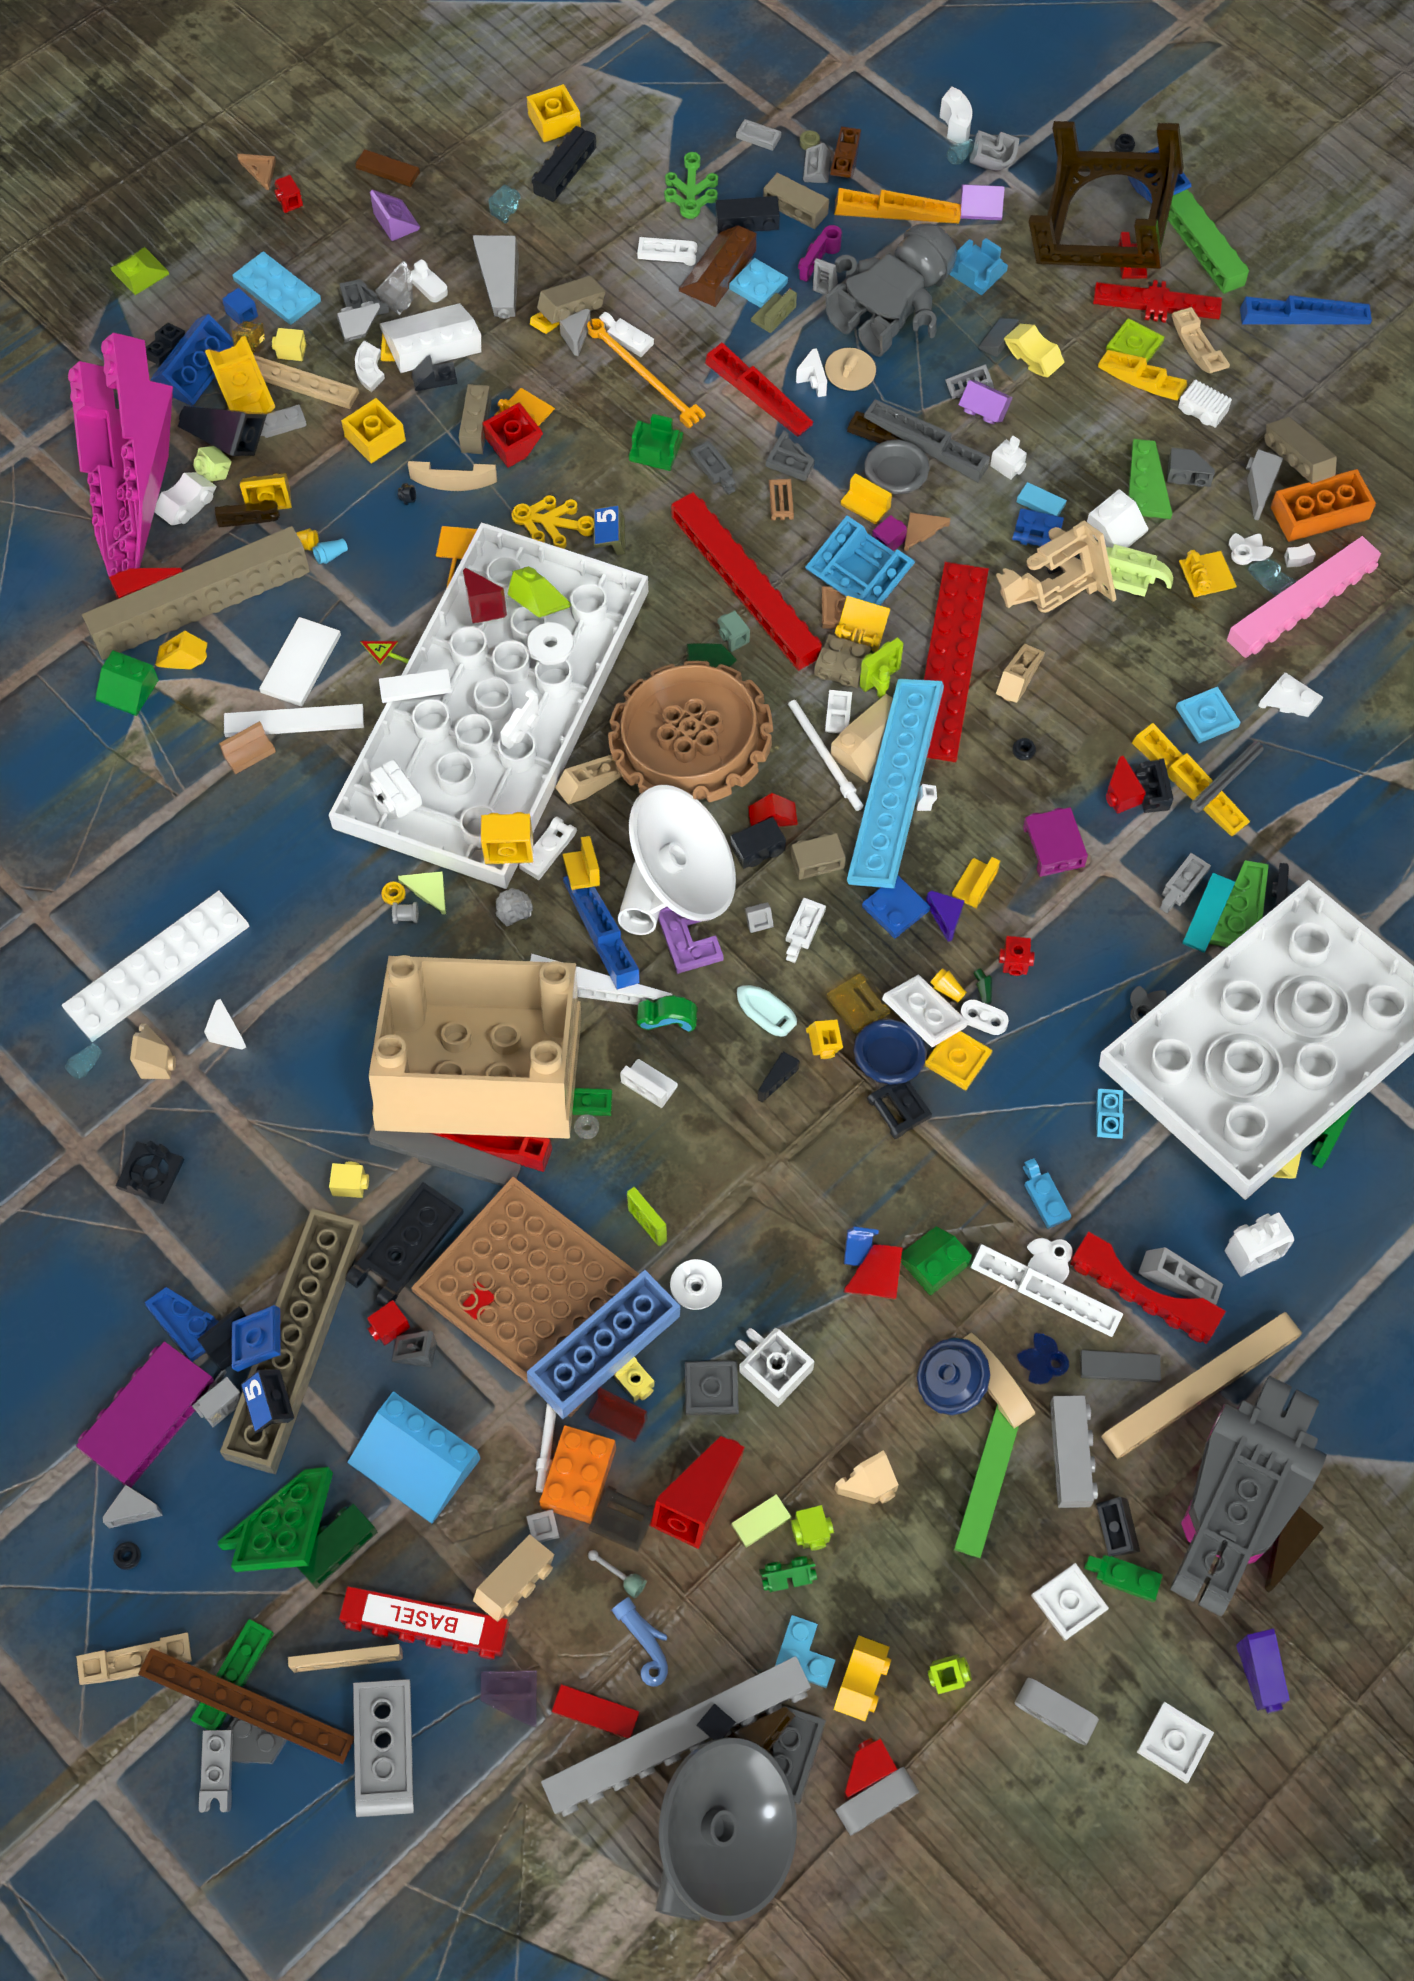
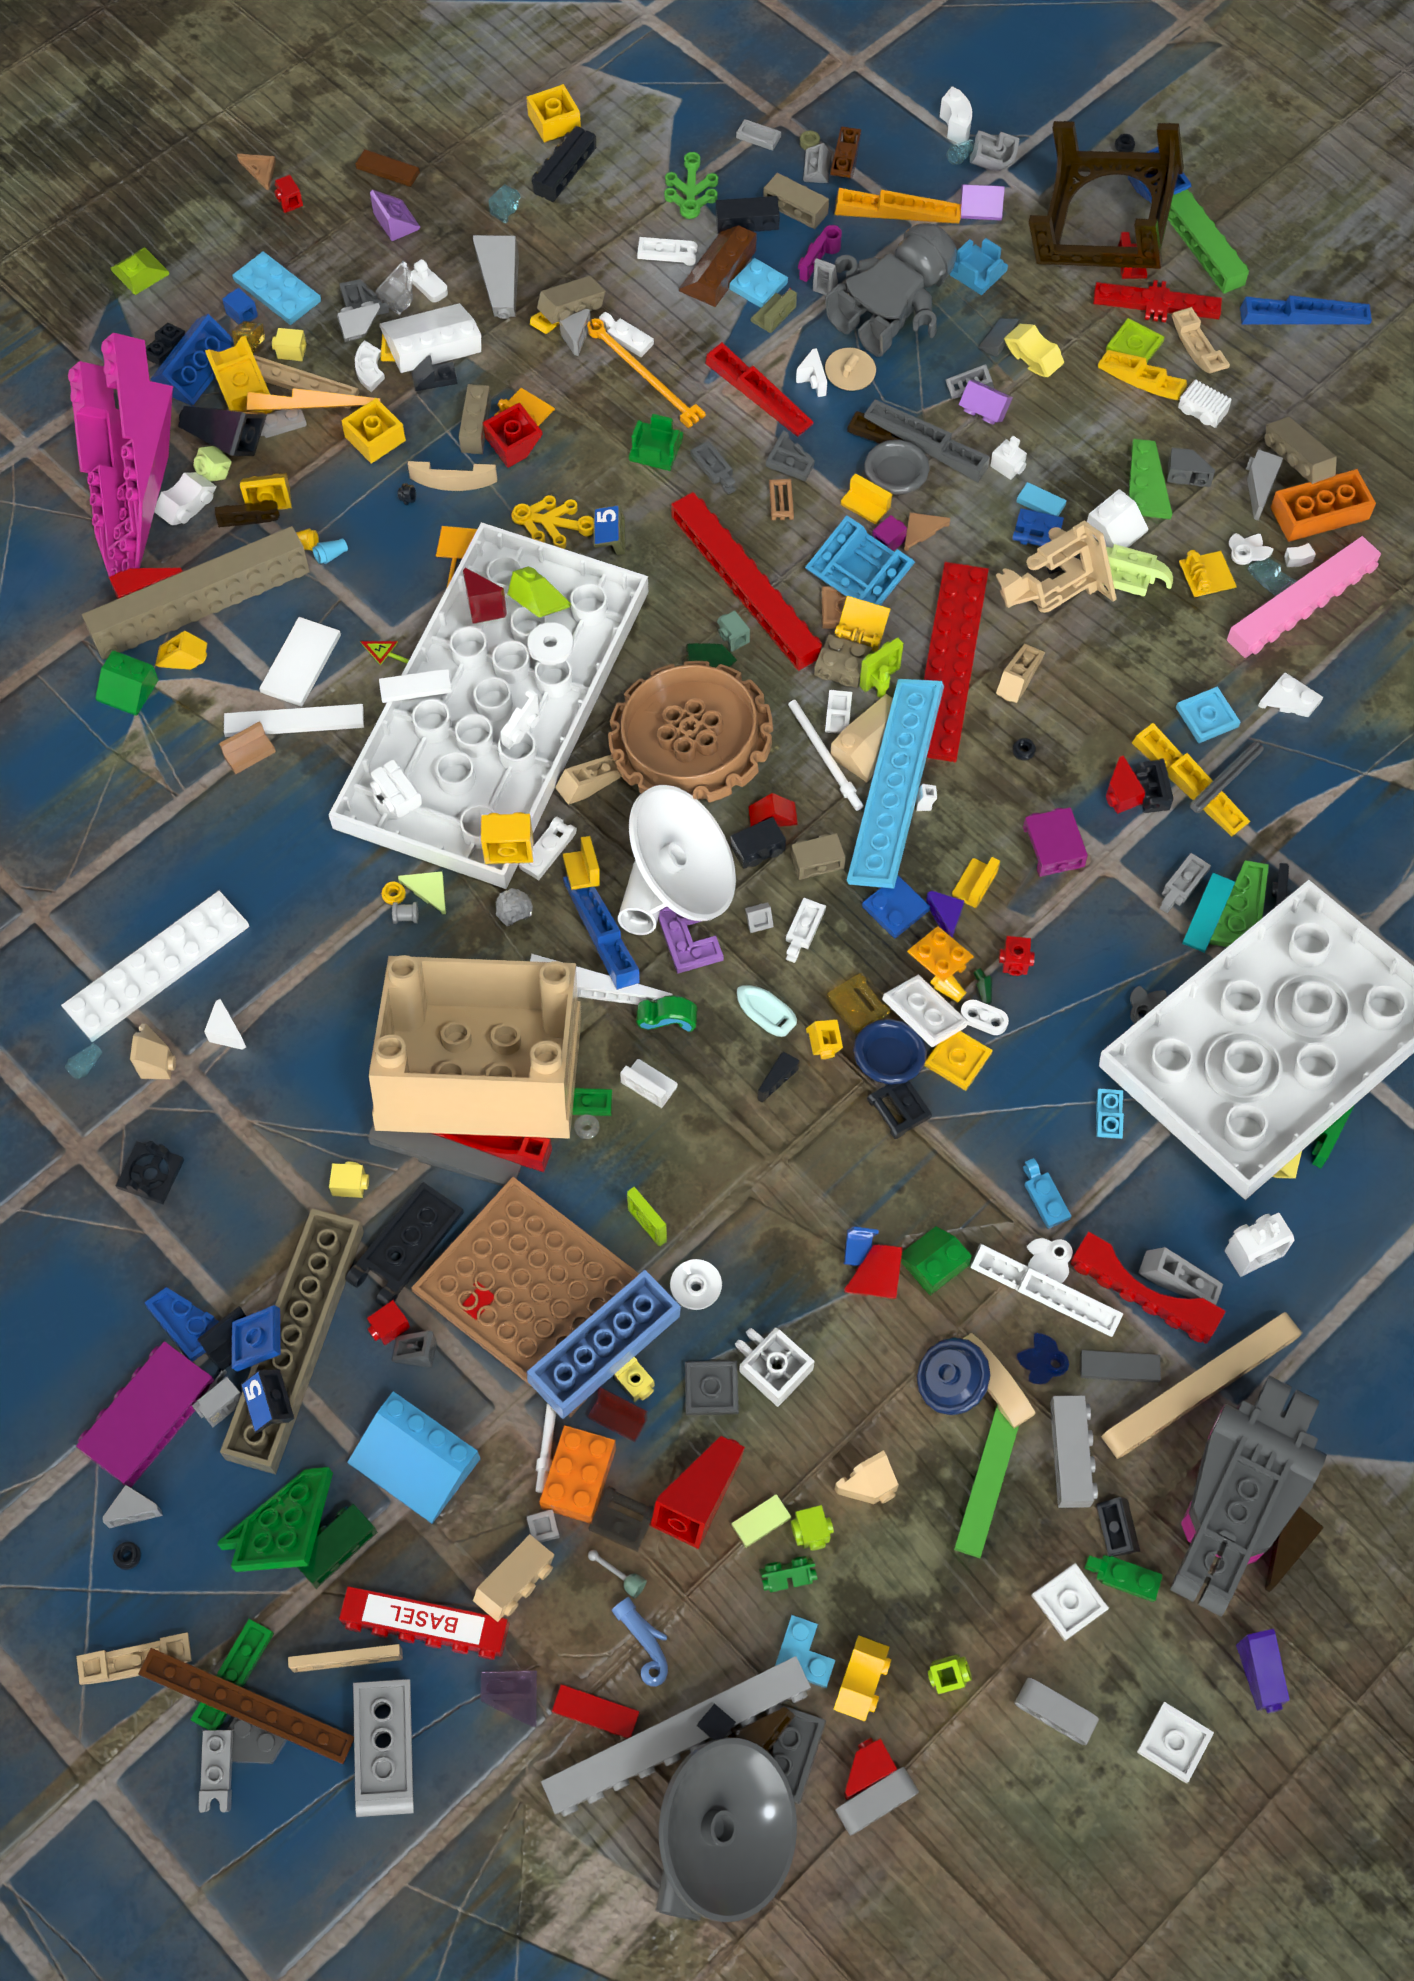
(303, 400): none -> light orange slope
(941, 954): none -> light orange hinge

